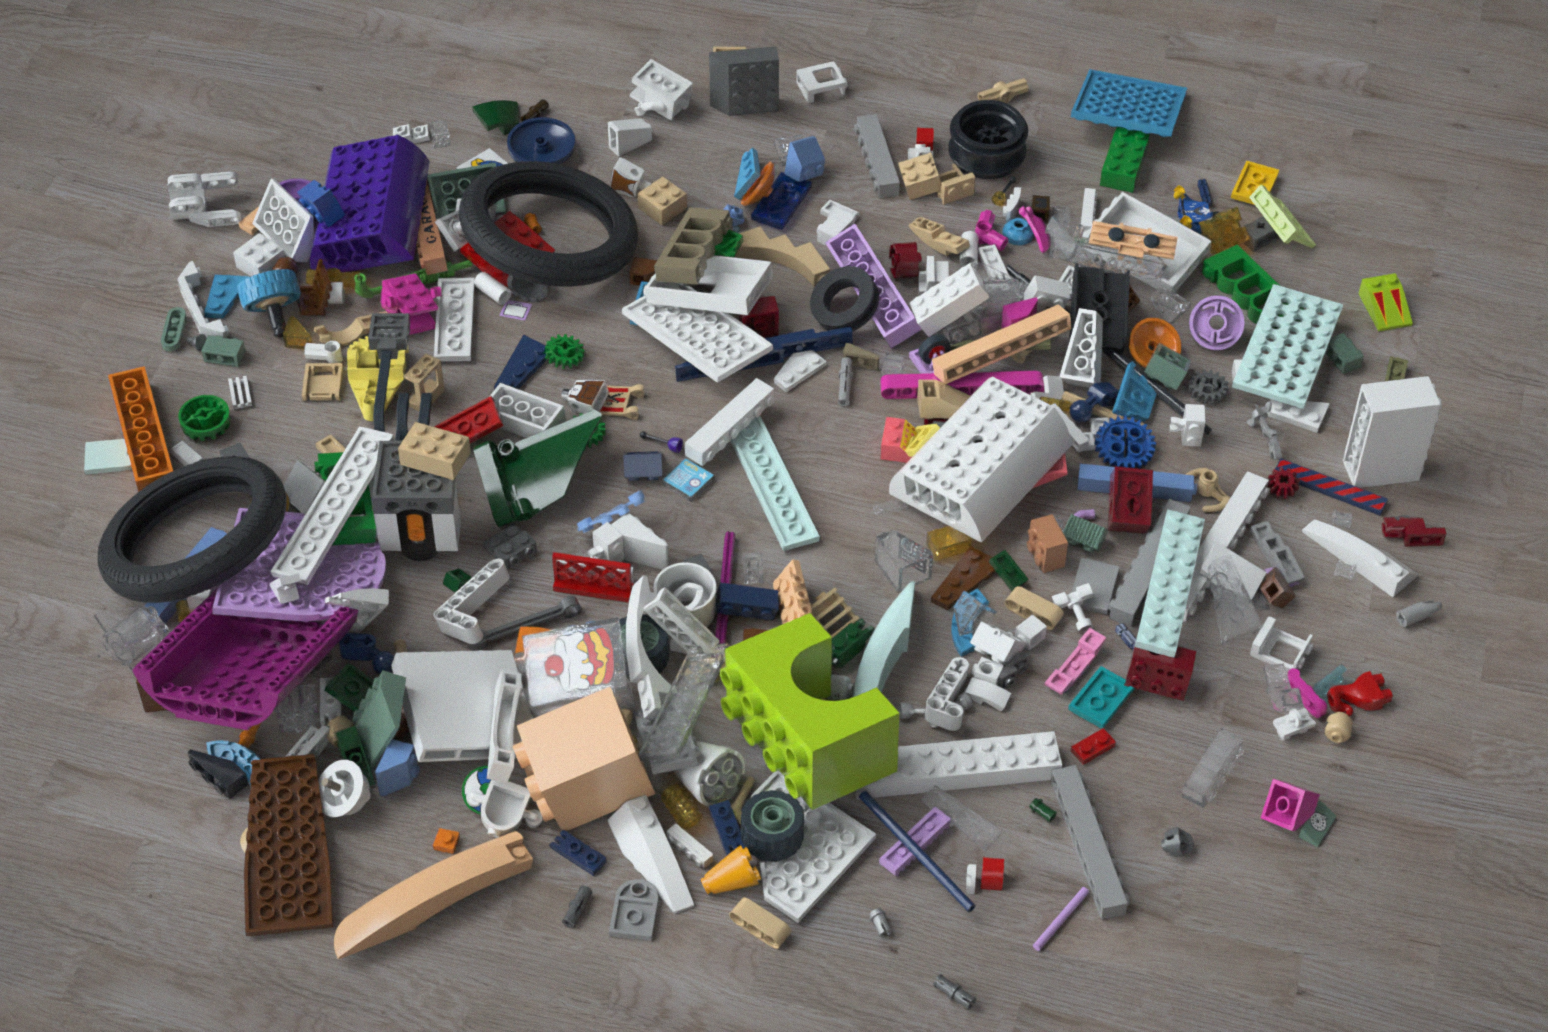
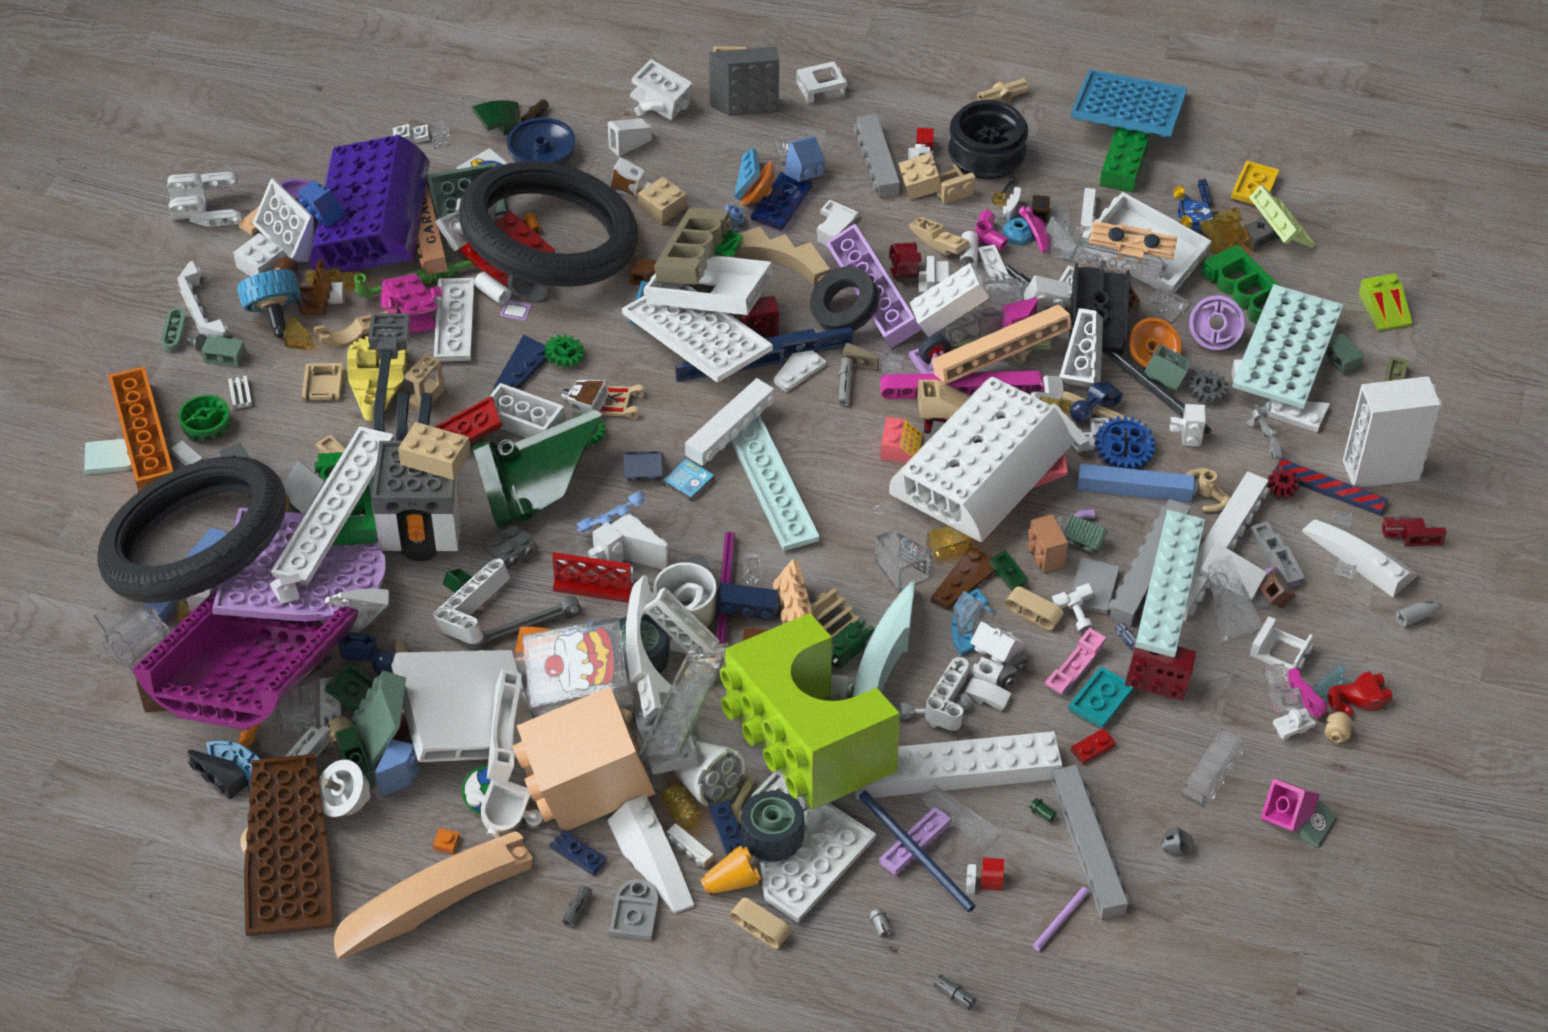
(222, 295): dark azure wing -> none
(329, 351): white piece -> none
(674, 444): dark purple hinge -> none
(924, 433): light yellow wing -> none
(1031, 632): white brick -> none
(1130, 500): dark red piece -> none
(1134, 396): dark azure wing -> none

